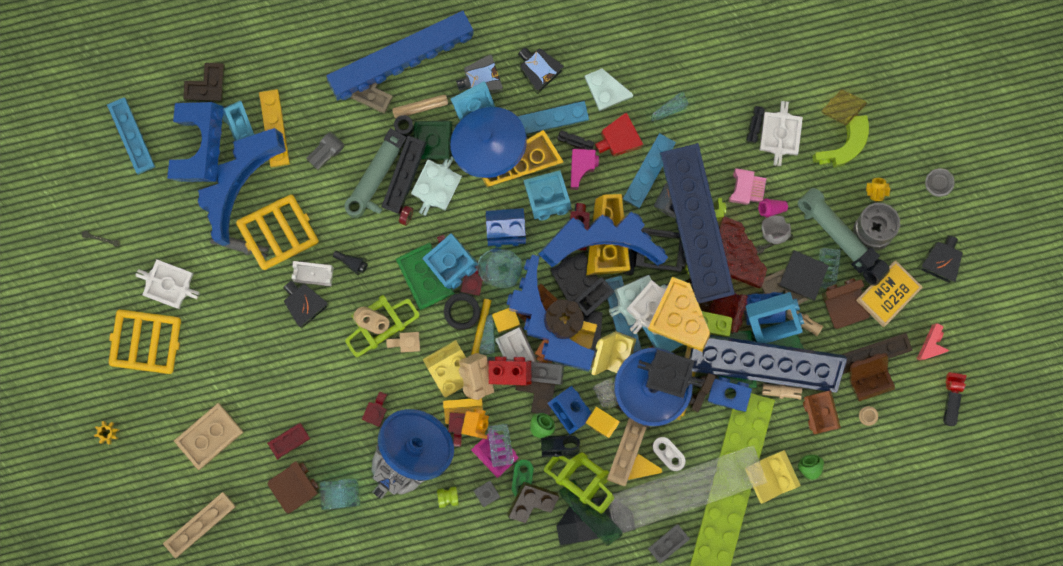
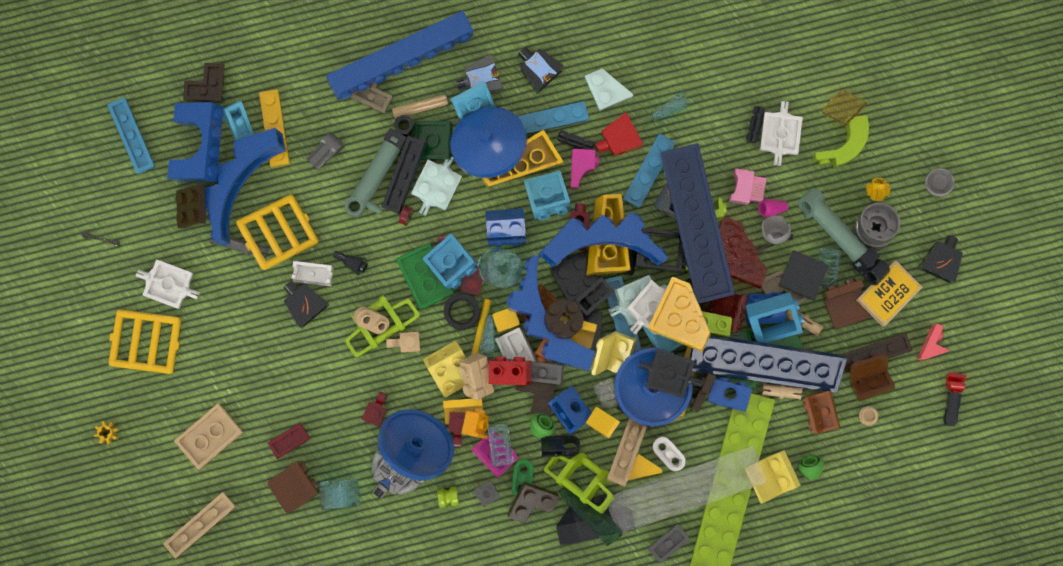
(190, 206): none -> dark brown plate

